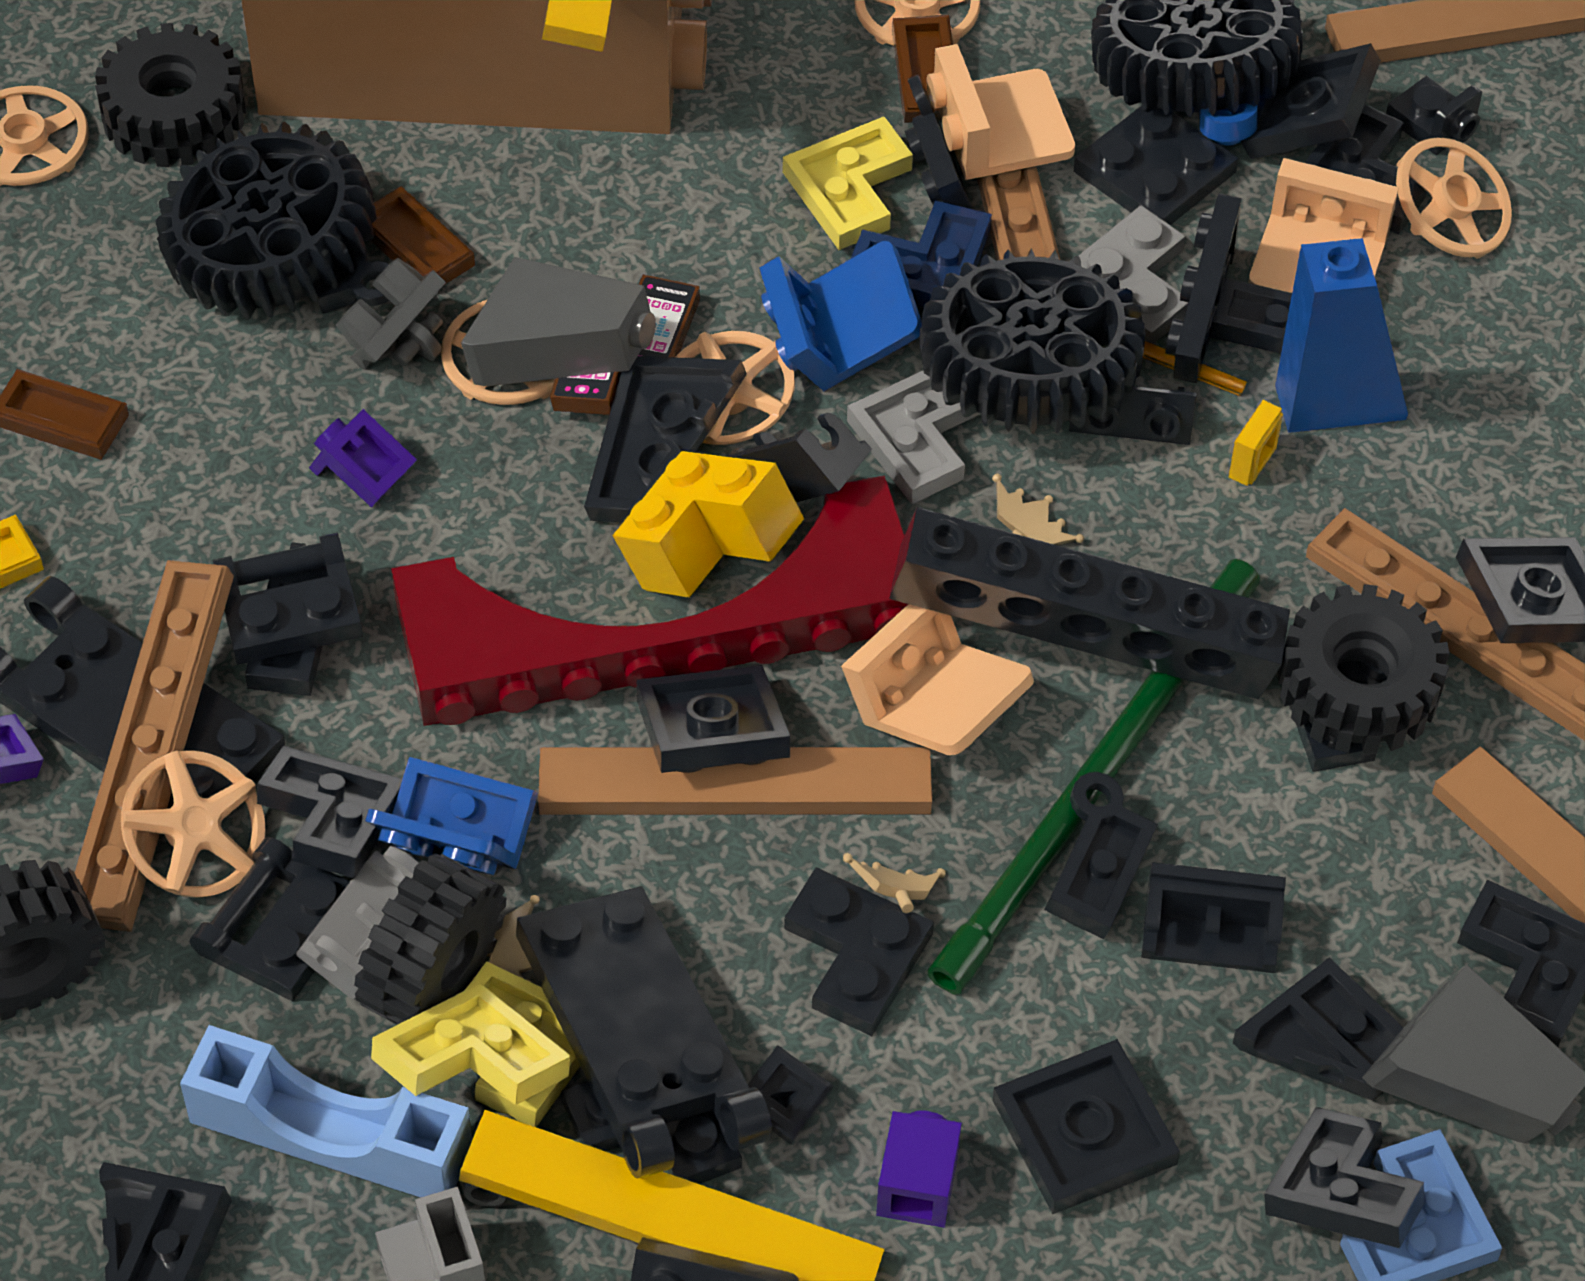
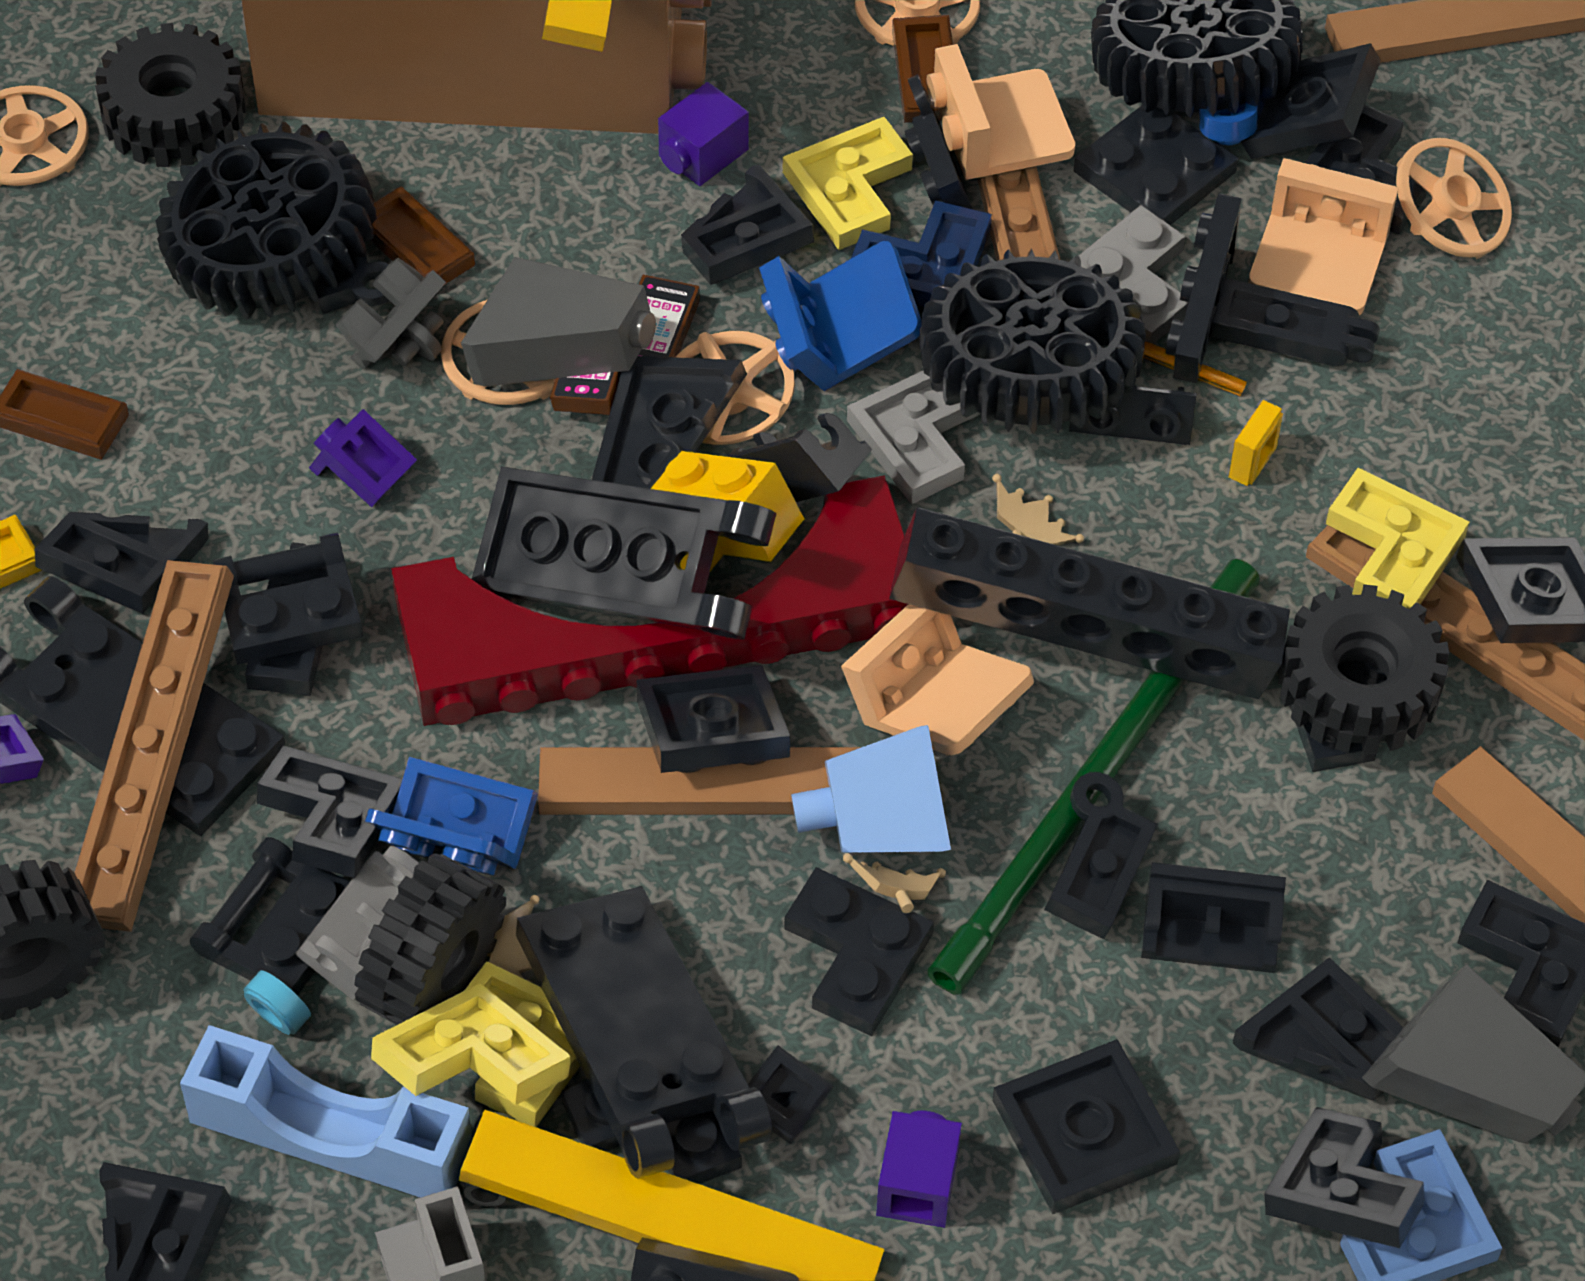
(117, 555): none -> black wing
(193, 822): light nougat wheel -> none
(276, 1003): none -> medium azure tile
(615, 549): none -> black hinge
(703, 134): none -> dark purple brick
(746, 229): none -> black wing
(880, 798): none -> light blue torso
(1337, 344): blue slope -> none
(1409, 536): none -> light yellow plate
(1436, 113): black bracket -> none

